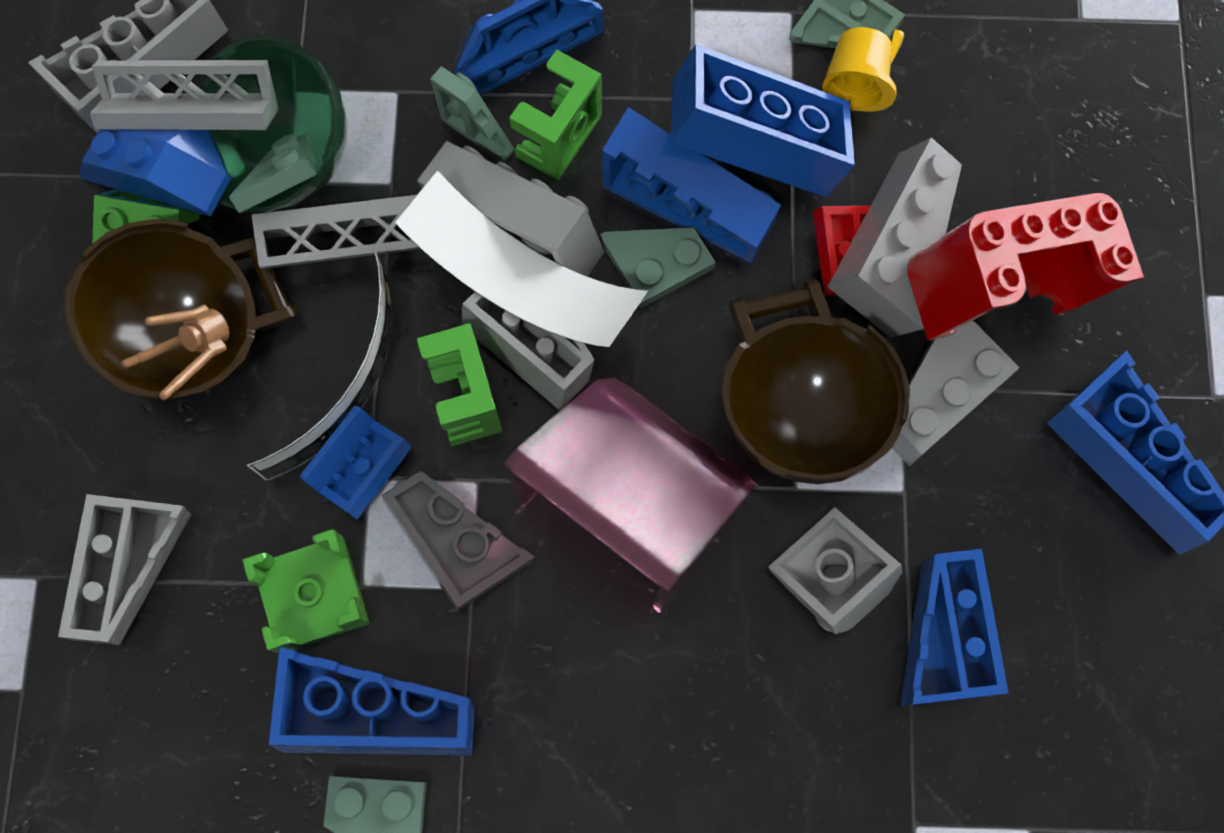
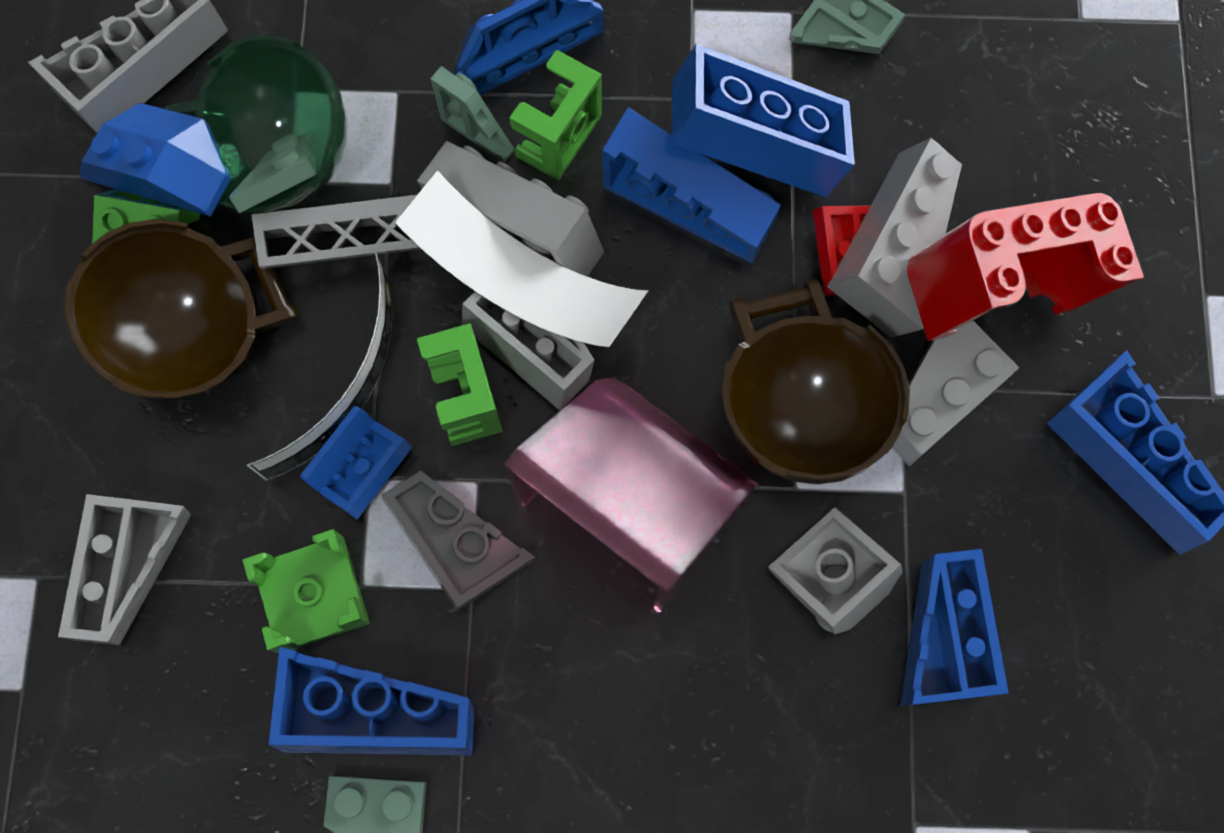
(183, 110): light grey fence -> none
(202, 331): medium nougat plant -> none
(657, 259): sand green wing -> none
(862, 69): yellow hat -> none

